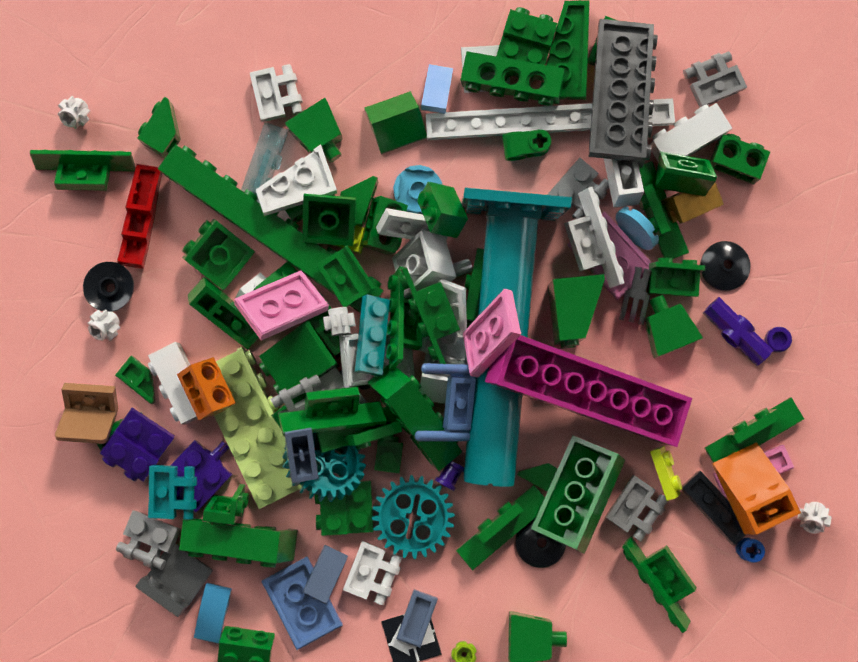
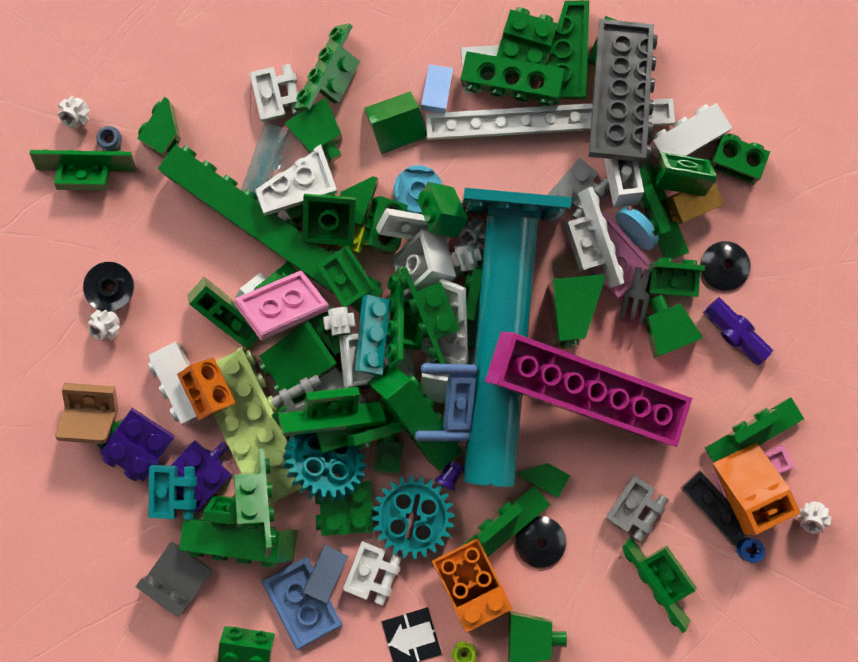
(104, 133): none -> sand blue plate
(138, 378): green tile -> none
(140, 216): red slope -> none
(151, 532): light grey plate -> none
(212, 613): dark azure slope -> none
(217, 253): green plate -> none
(252, 501): none -> bracket
(301, 455): sand blue slope -> none
(331, 71): none -> green bracket
(417, 618): sand blue tile -> none
(466, 256): none -> white gear
(472, 585): none -> orange slope
(474, 231): none -> gear
(491, 333): bright pink tile -> none
(521, 144): green piece -> none
(578, 494): green slope -> none
(663, 463): neon yellow plate -> none
(717, 86): light grey plate -> none
(778, 339): dark purple tile -> none

